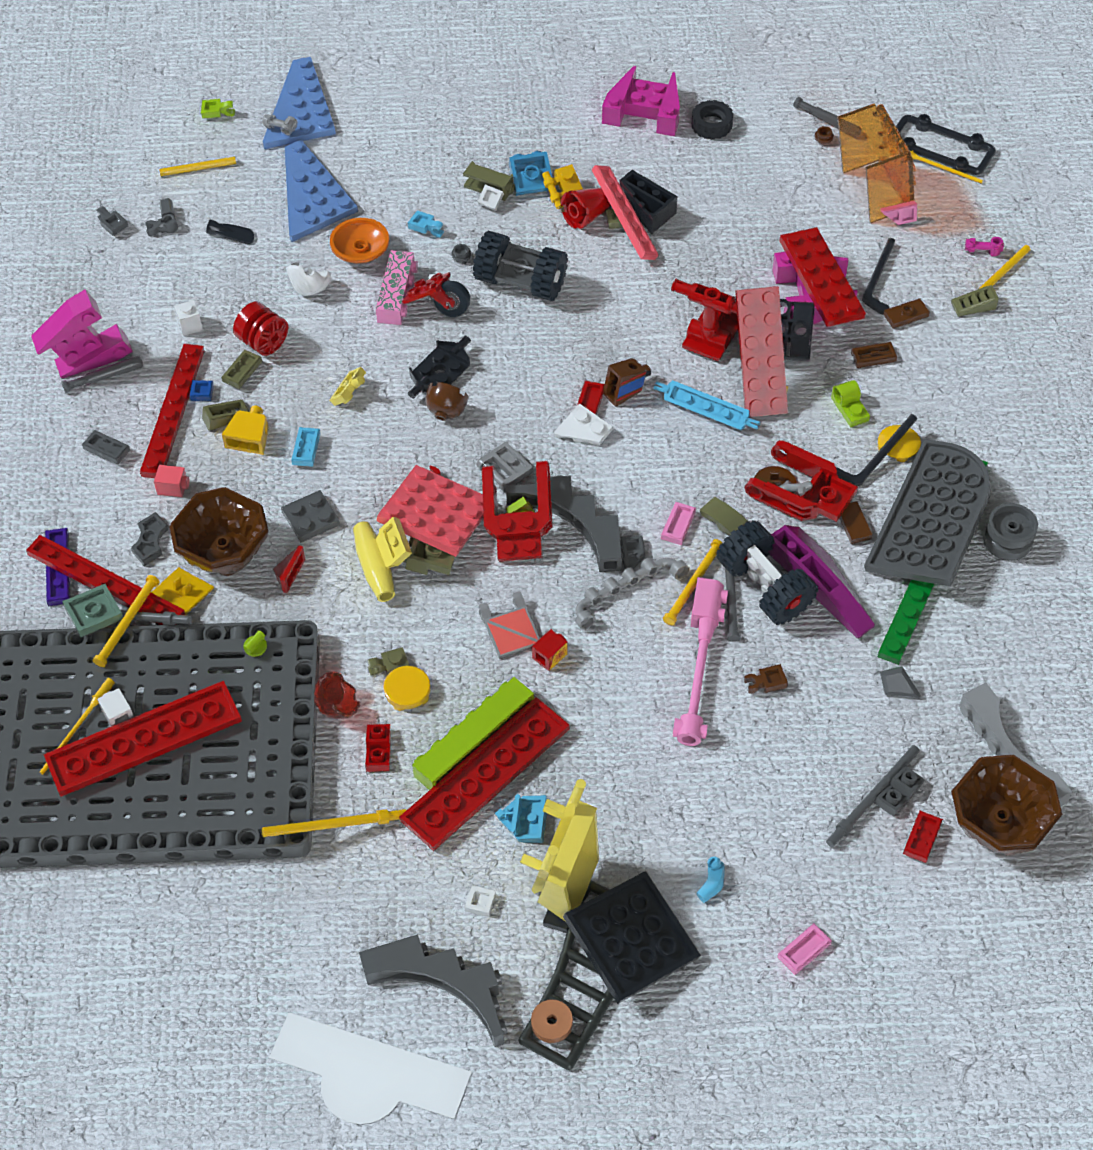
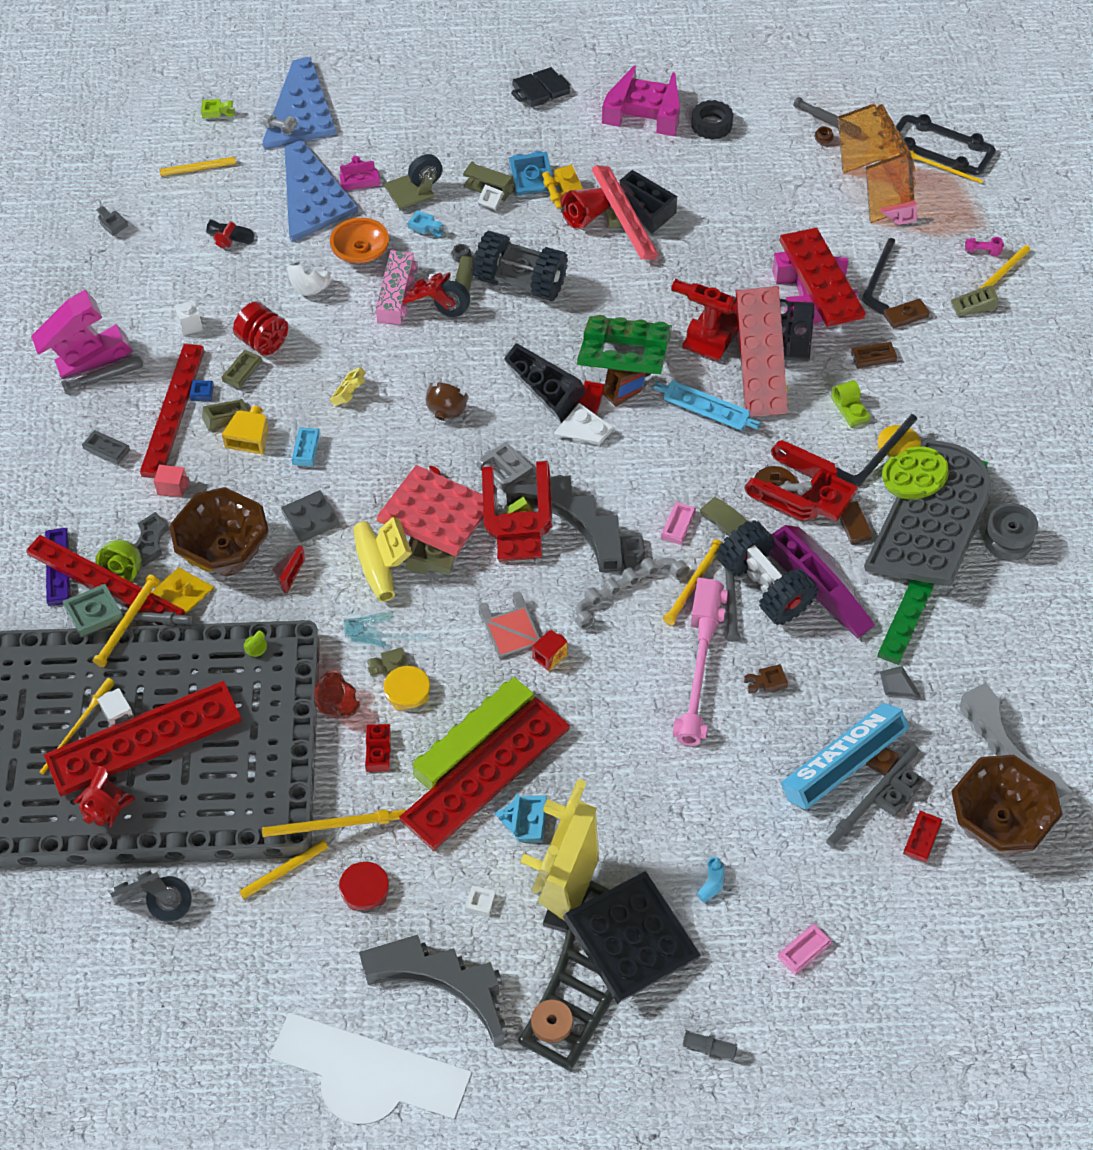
(102, 800): none -> red hat
(120, 558): none -> lime cylinder
(166, 223): dark grey bar -> none
(166, 897): none -> plate
(223, 239): none -> red plate
(283, 869): none -> yellow bar
(355, 627): none -> clear light blue plant
(359, 174): none -> dark pink slope
(364, 886): none -> red tile
(417, 184): none -> olive plate
(447, 357): black plate -> none
(465, 272): none -> olive brick
(540, 87): none -> black piece
(549, 383): none -> black wedge
(623, 331): none -> green piece
(710, 1045): none -> dark grey pin
(844, 755): none -> medium azure brick
(883, 761): none -> reddish brown plate
(915, 473): none -> lime tile

